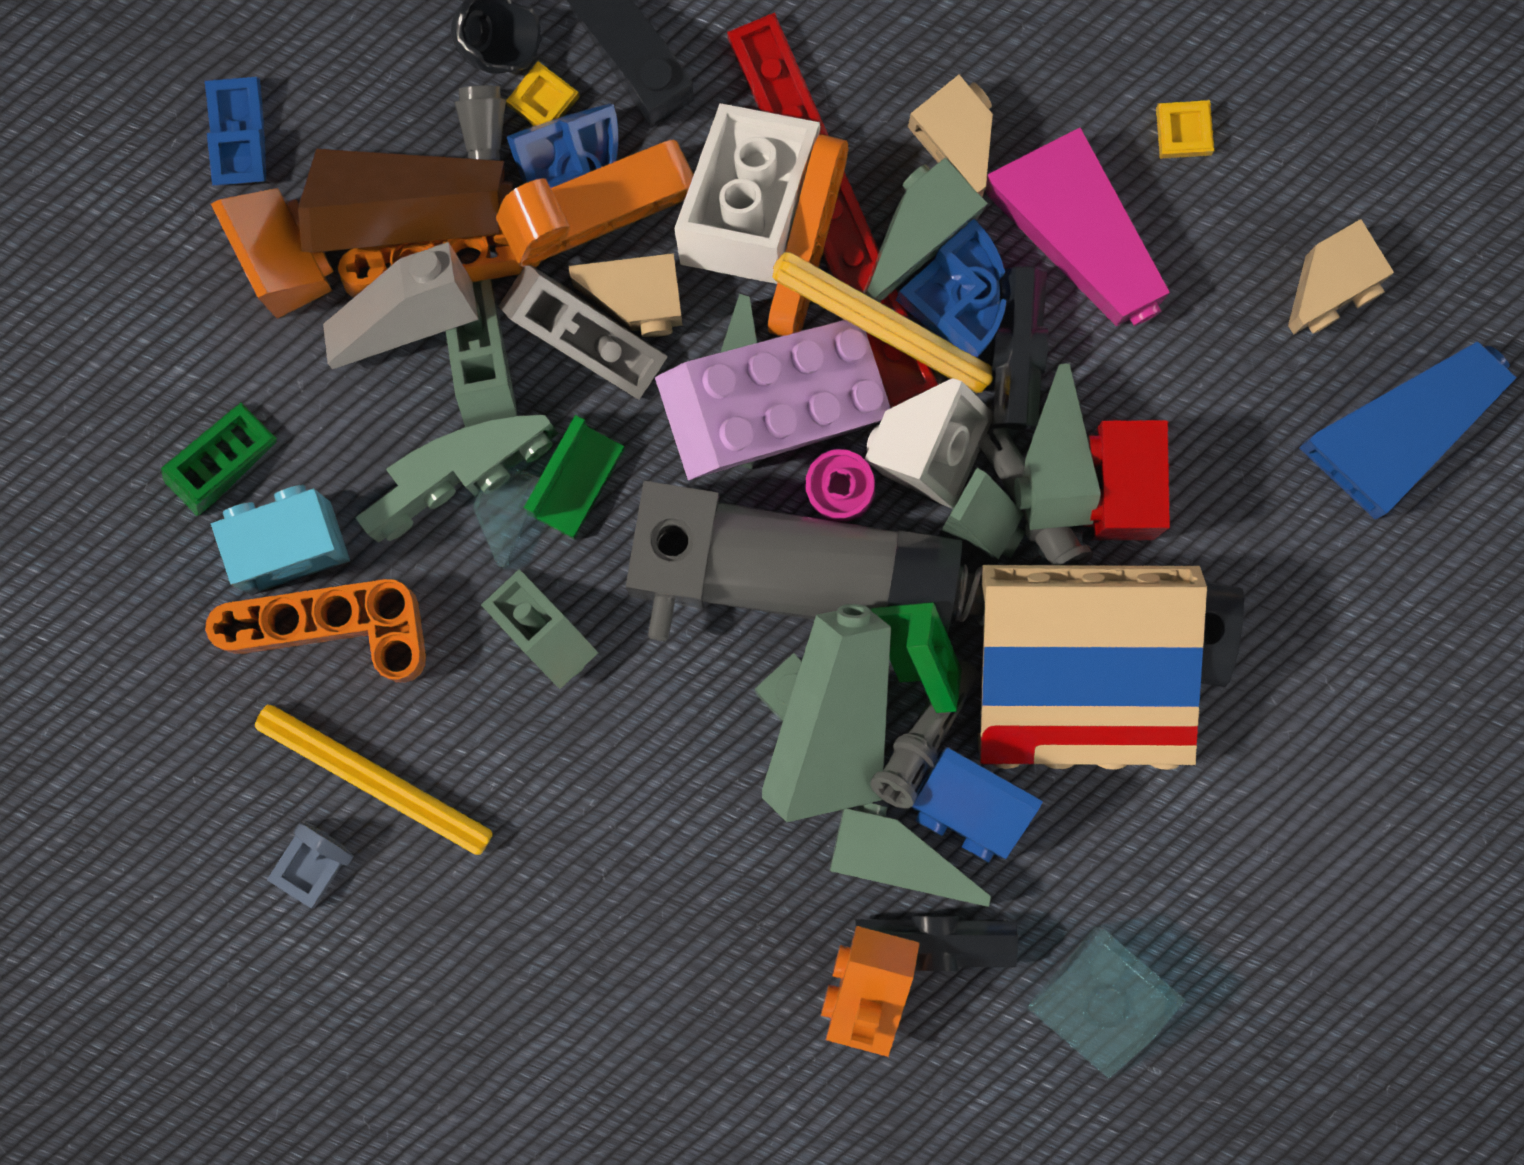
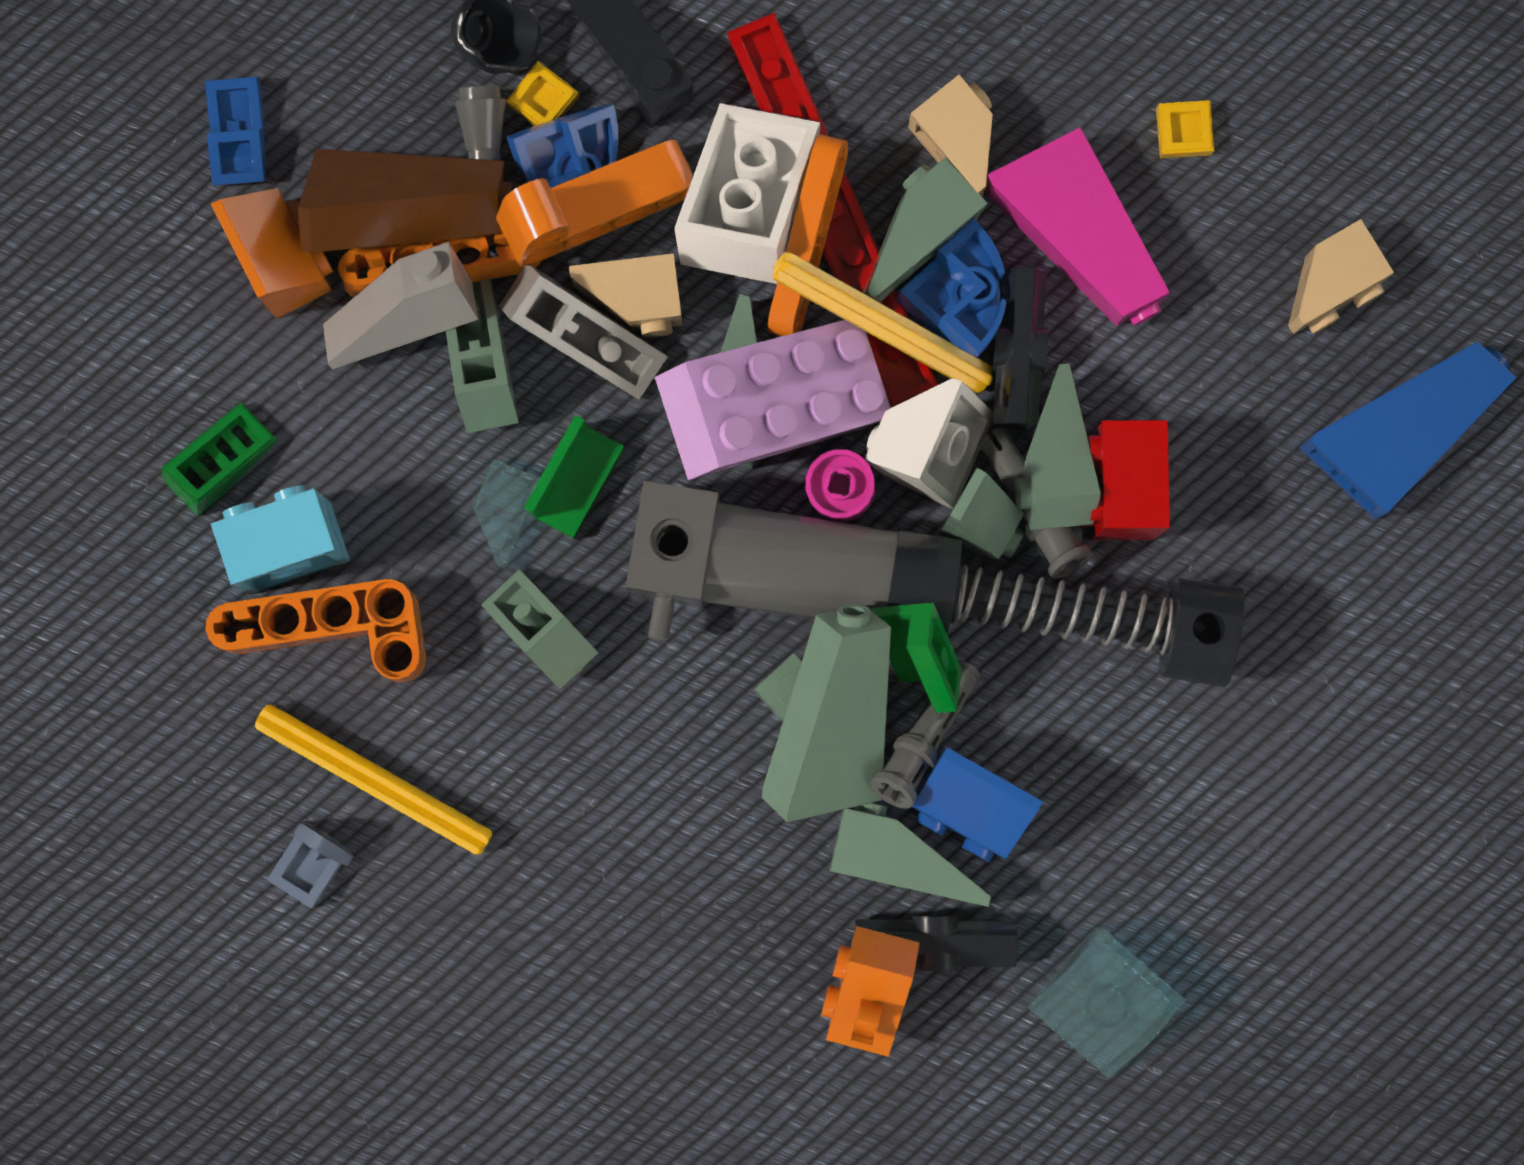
(465, 456): sand green slope -> none
(1091, 665): panel -> none

